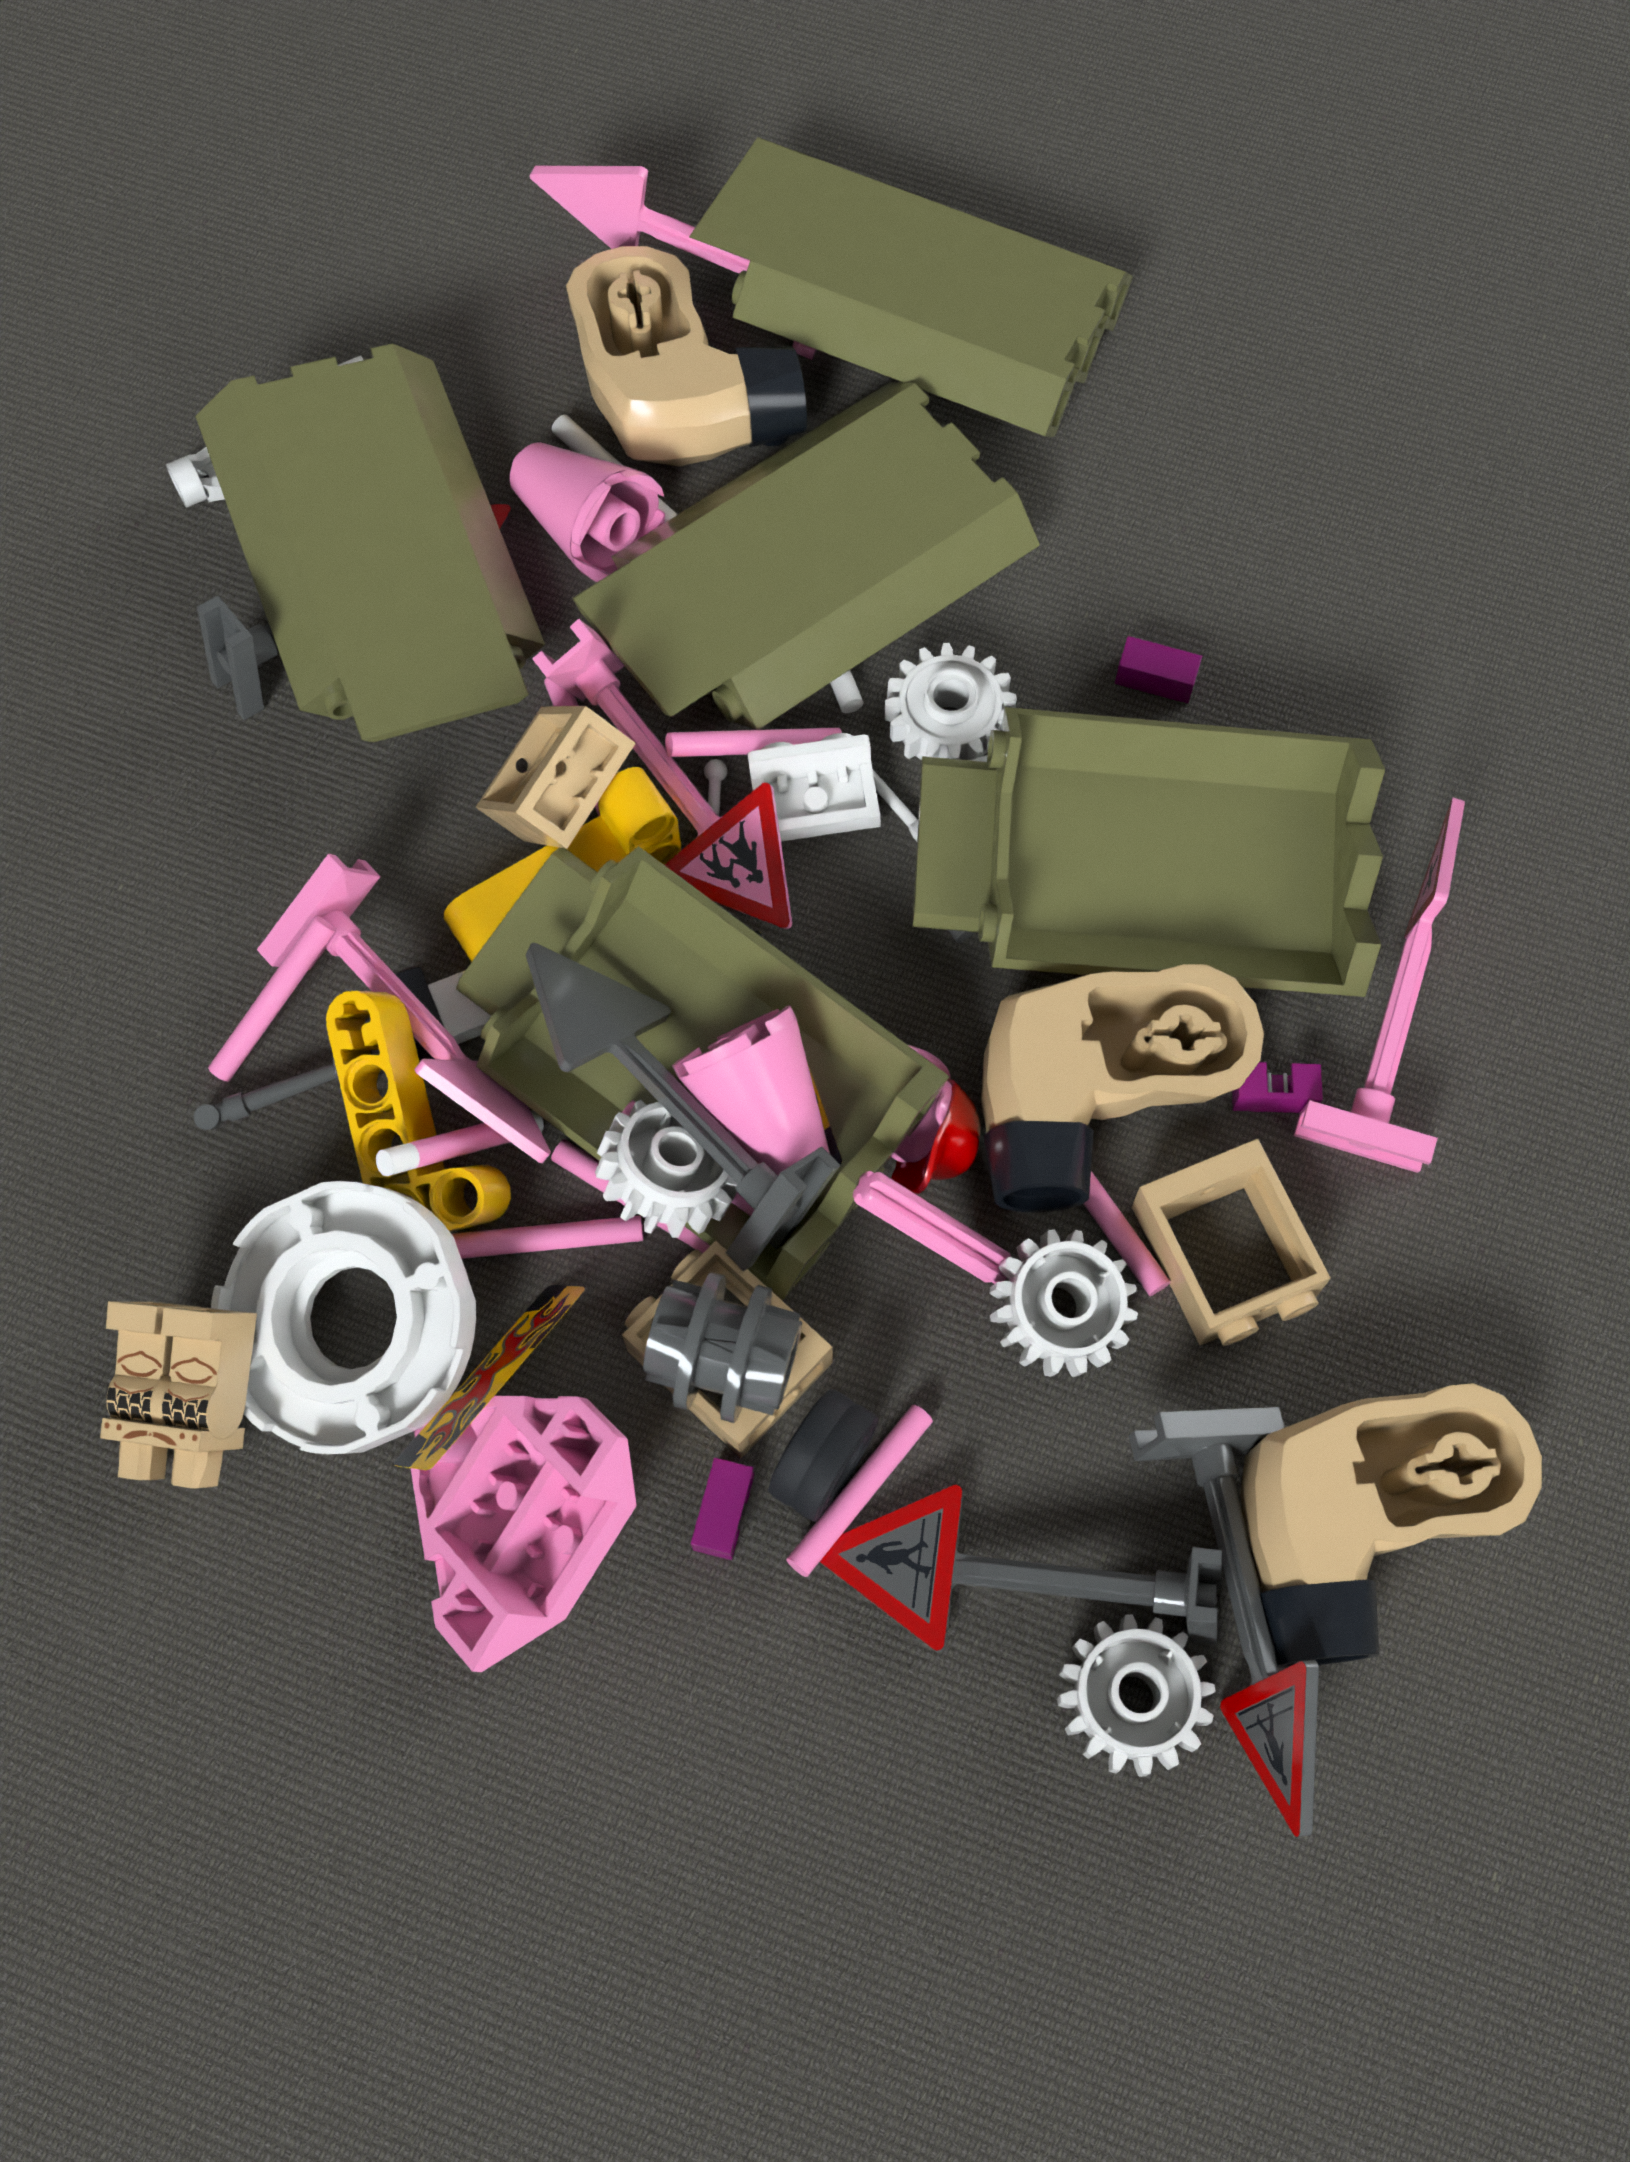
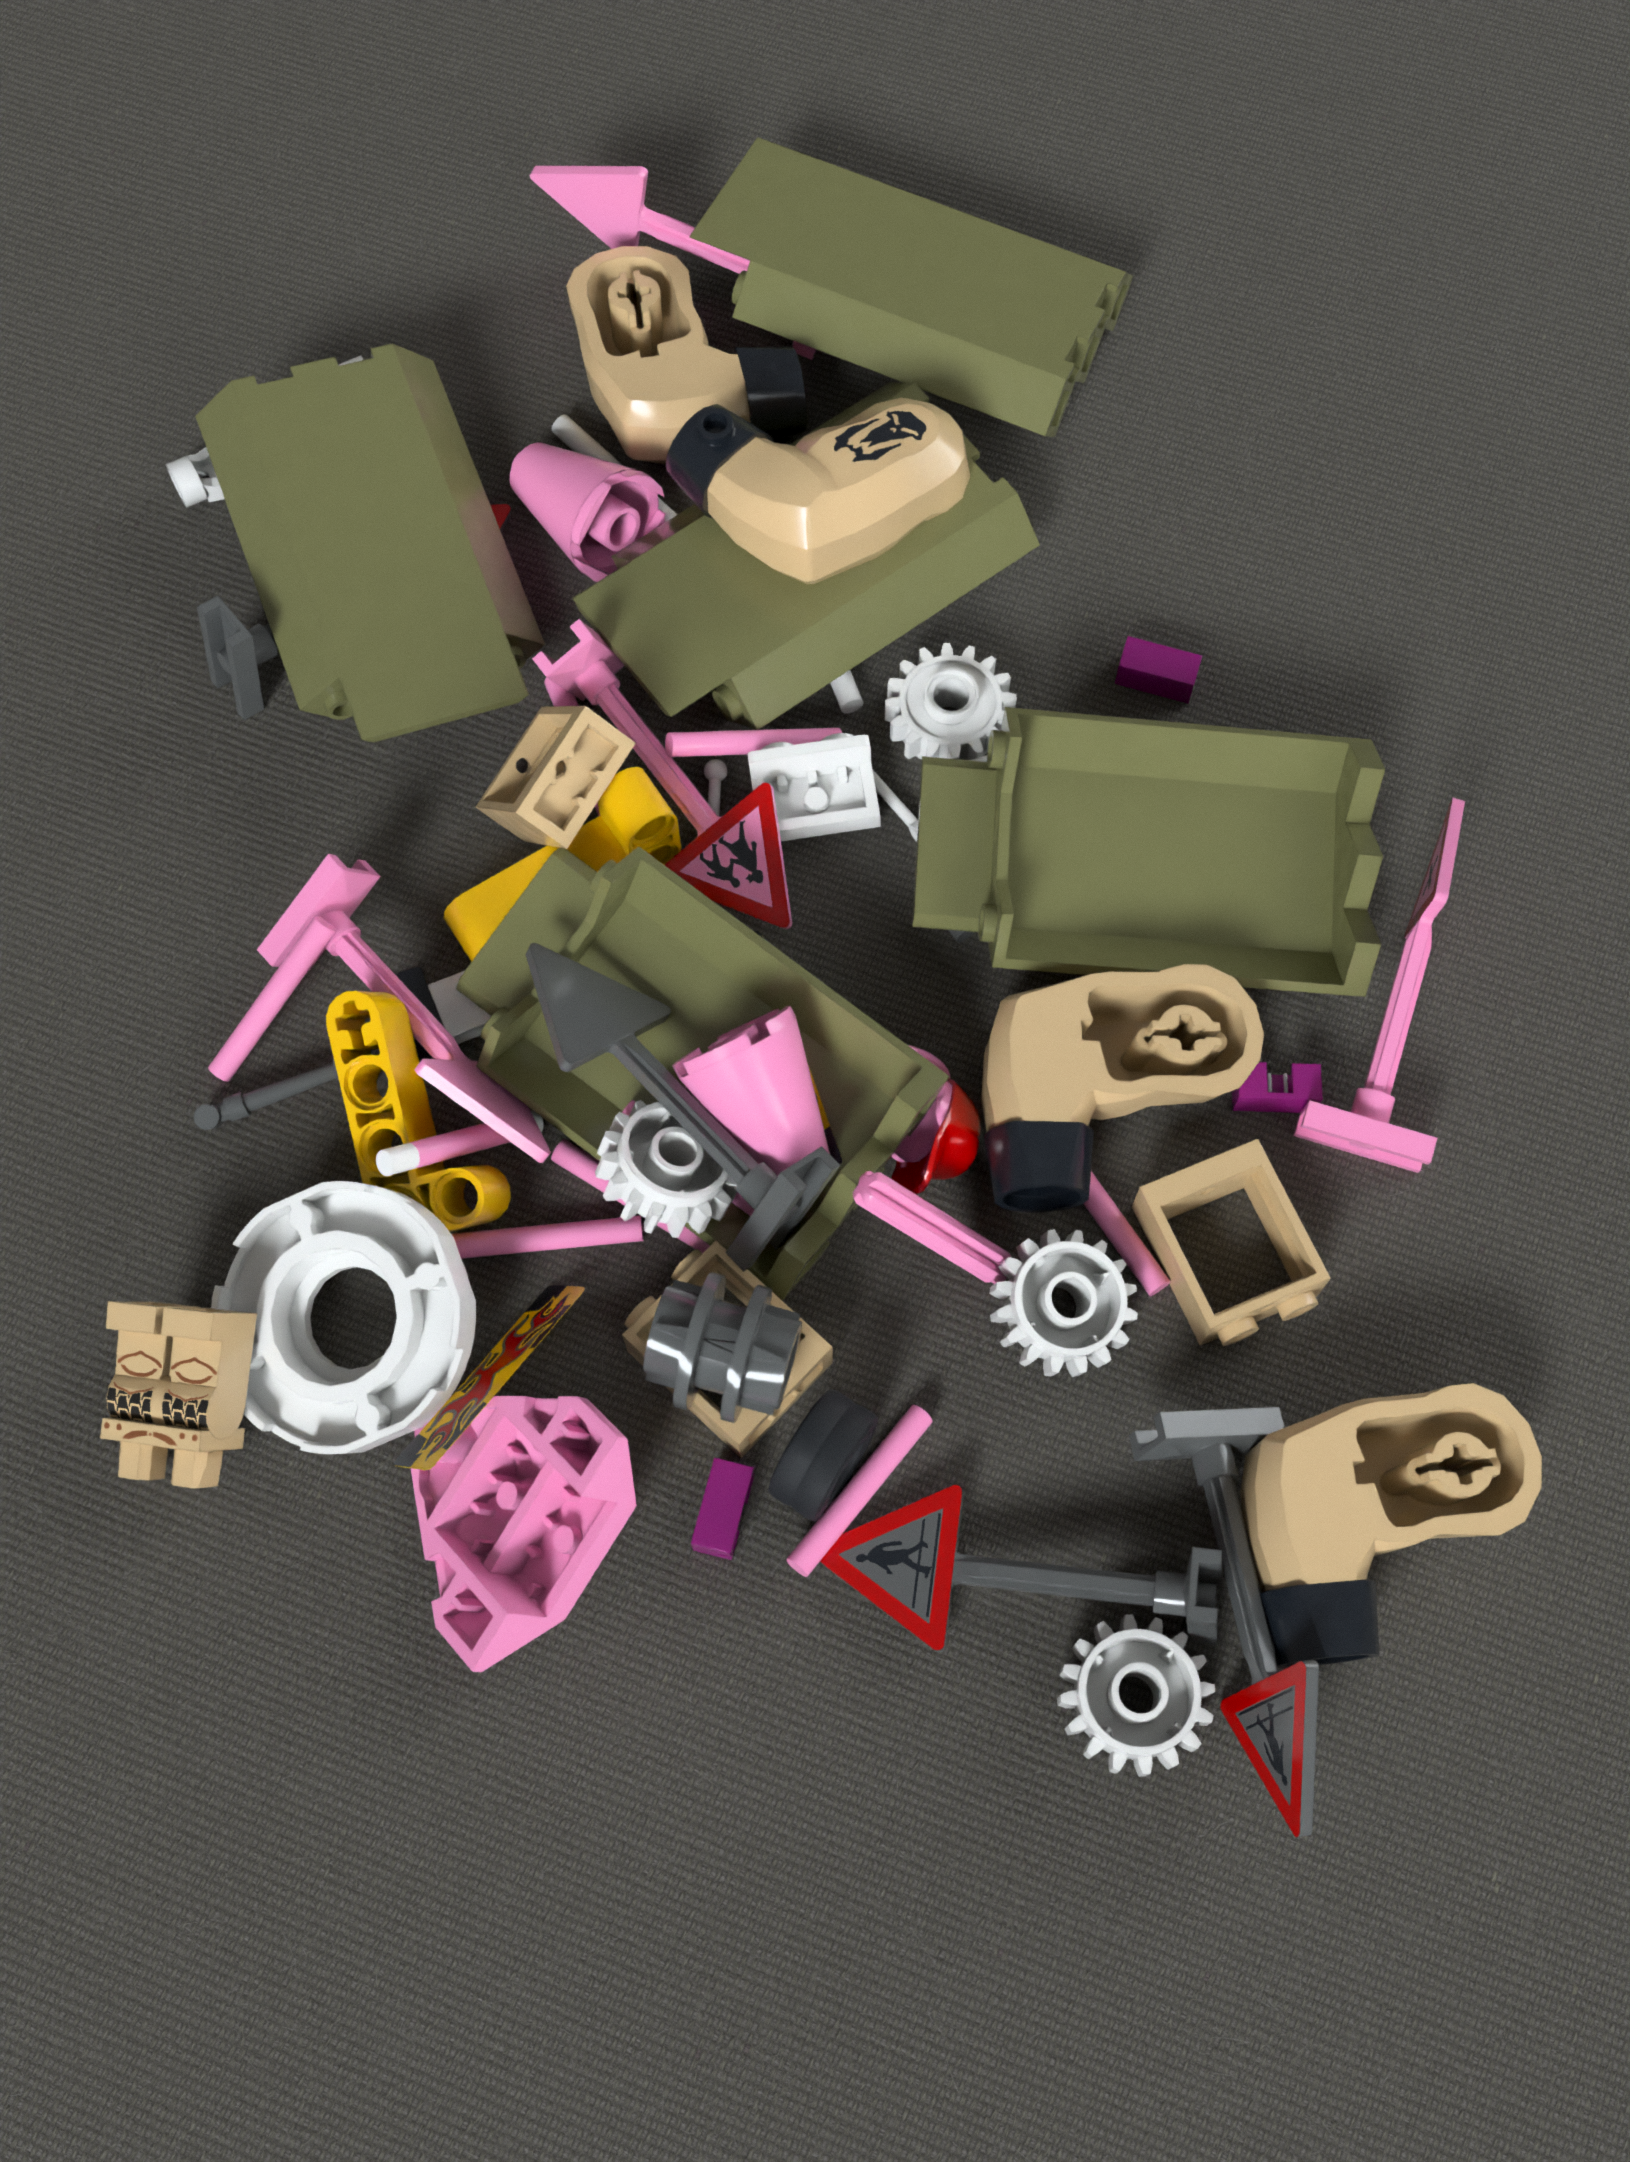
(830, 496): none -> tan piece

